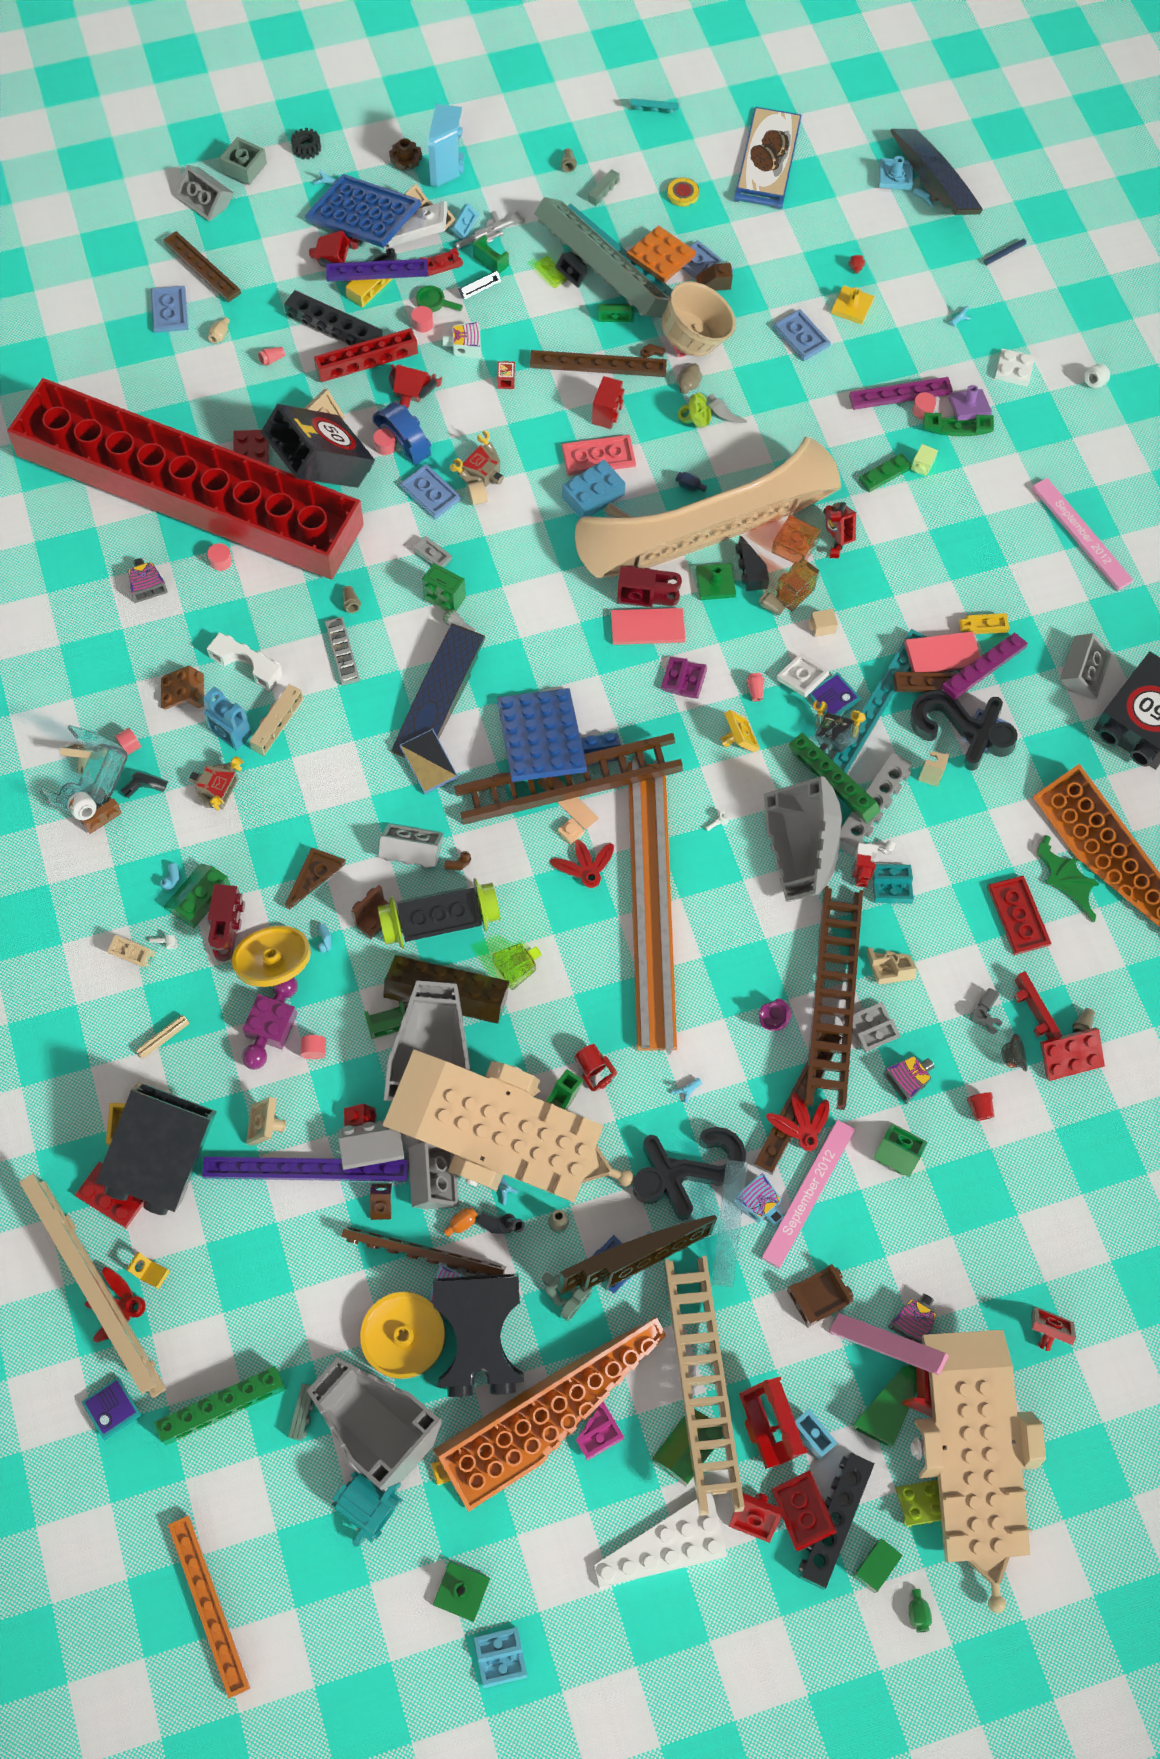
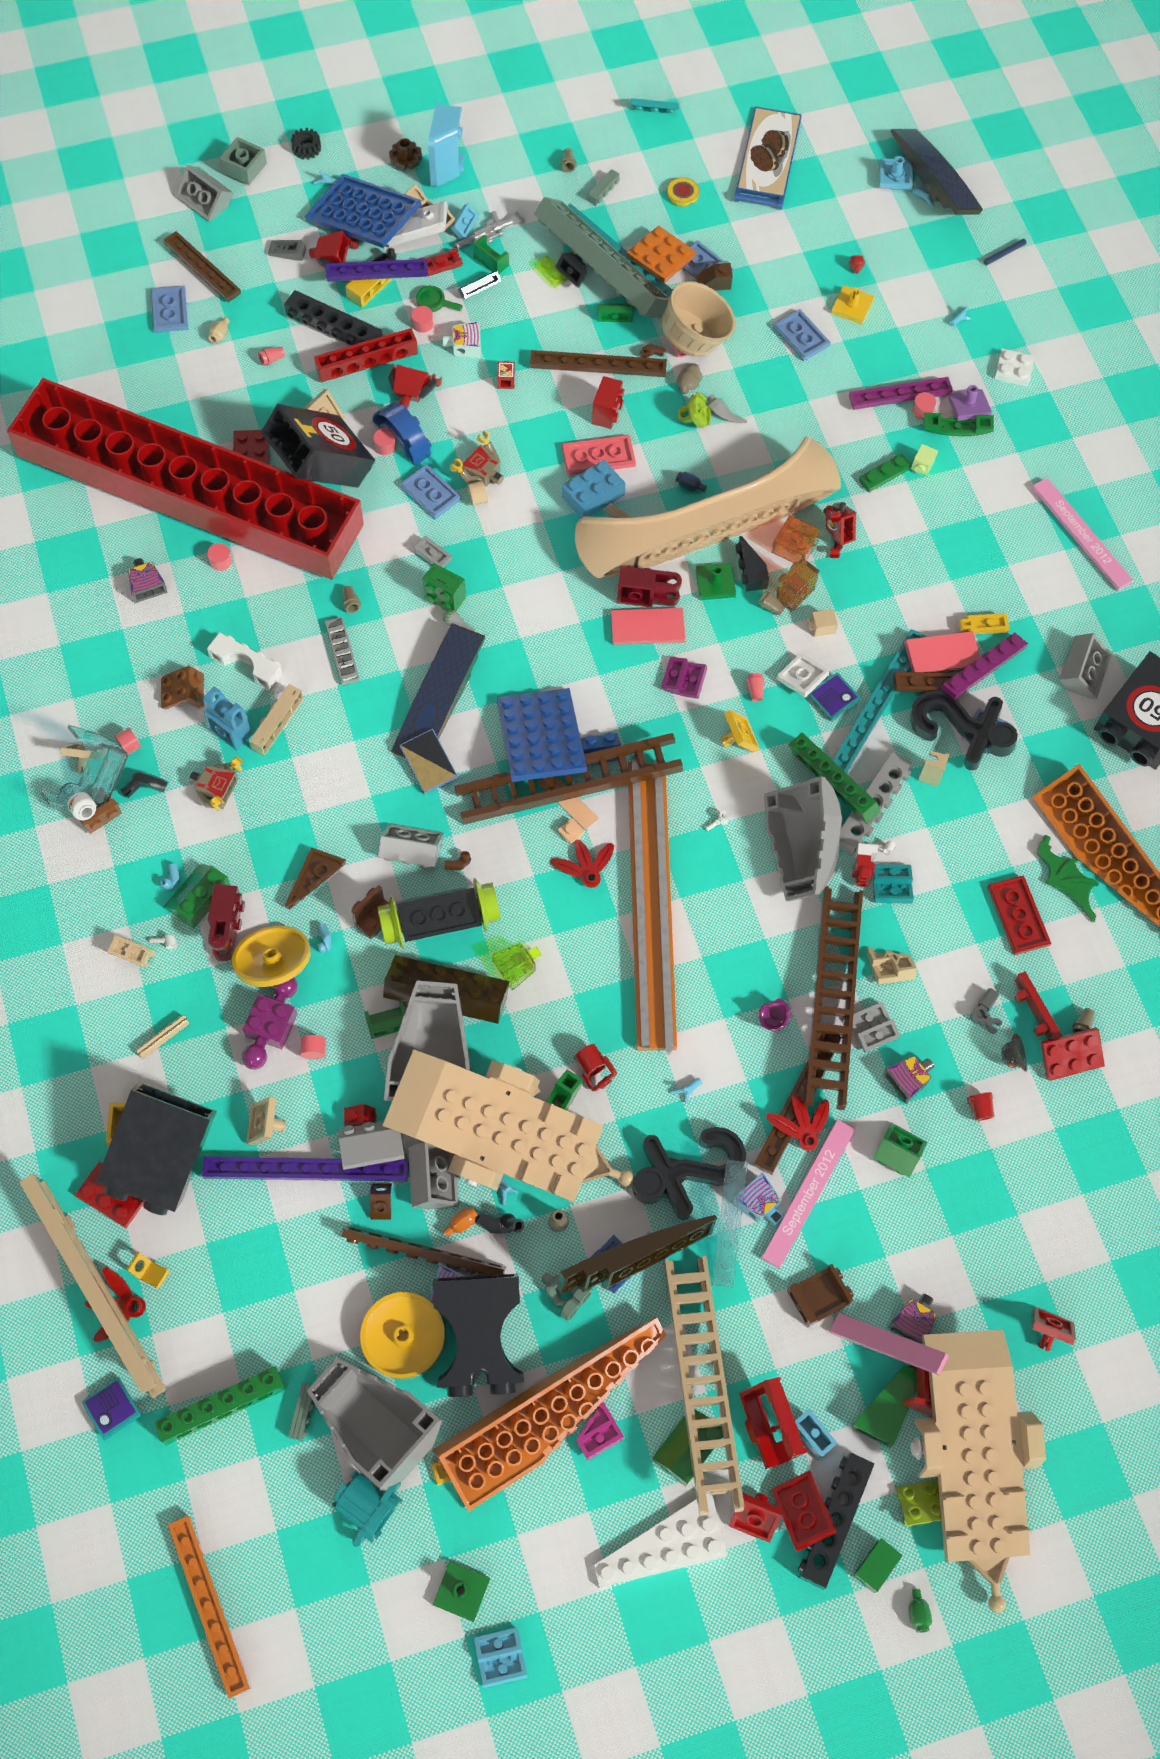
(297, 252): none -> dark grey slope
(835, 731): torso -> none
(1097, 376): white head -> none

